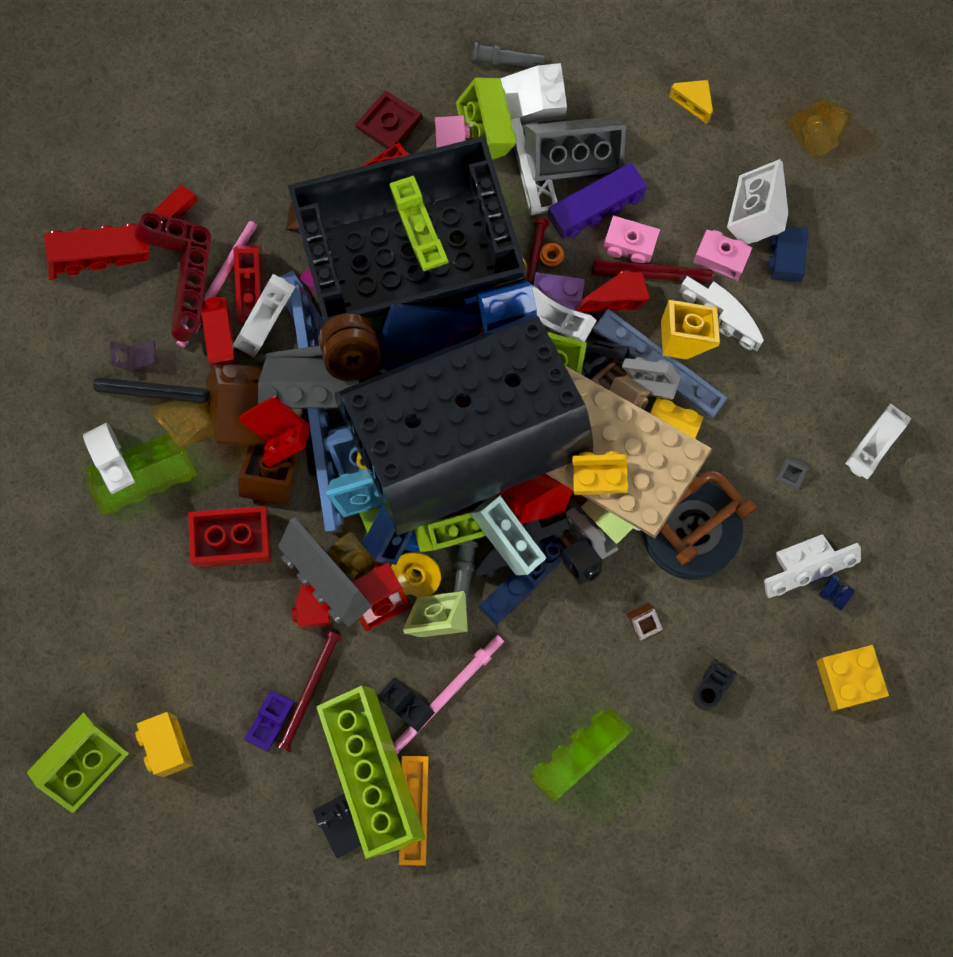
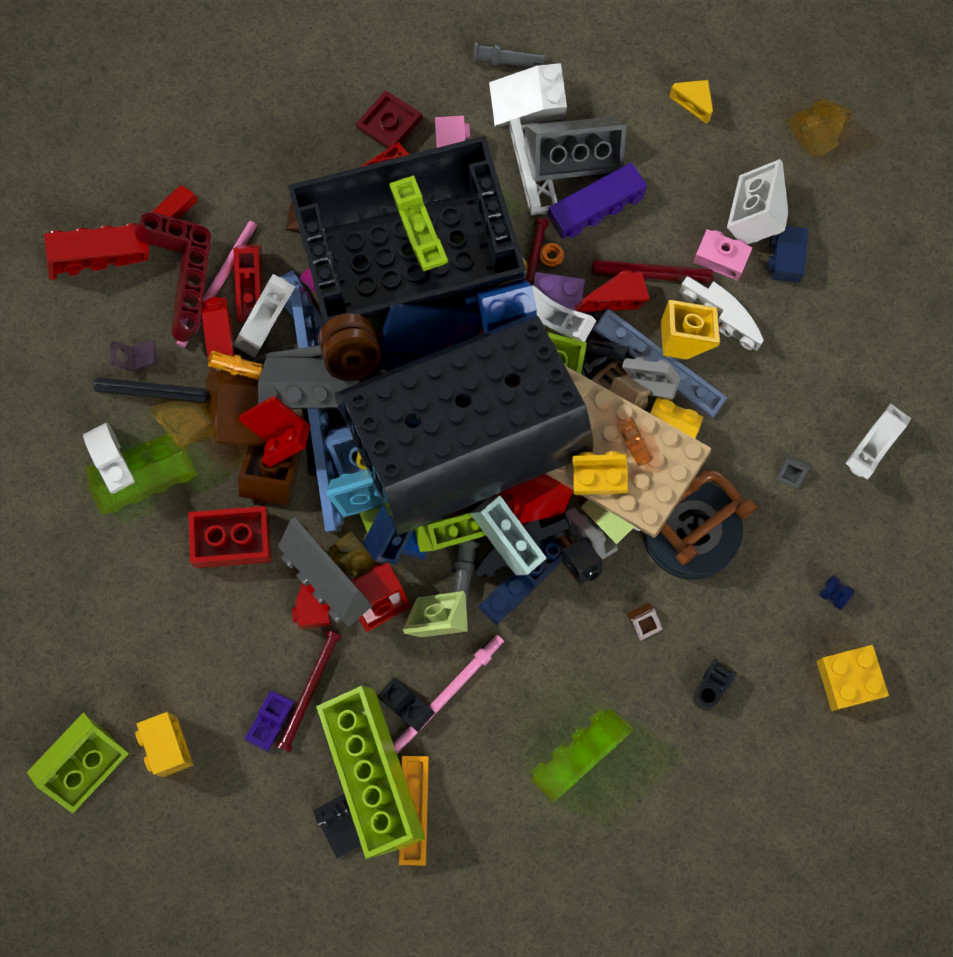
(235, 365): none -> light orange pin
(413, 583): yellow dish -> none
(487, 113): lime slope -> none
(631, 240): bright pink brick -> none
(636, 443): none -> clear orange bar
(808, 563): white bracket -> none

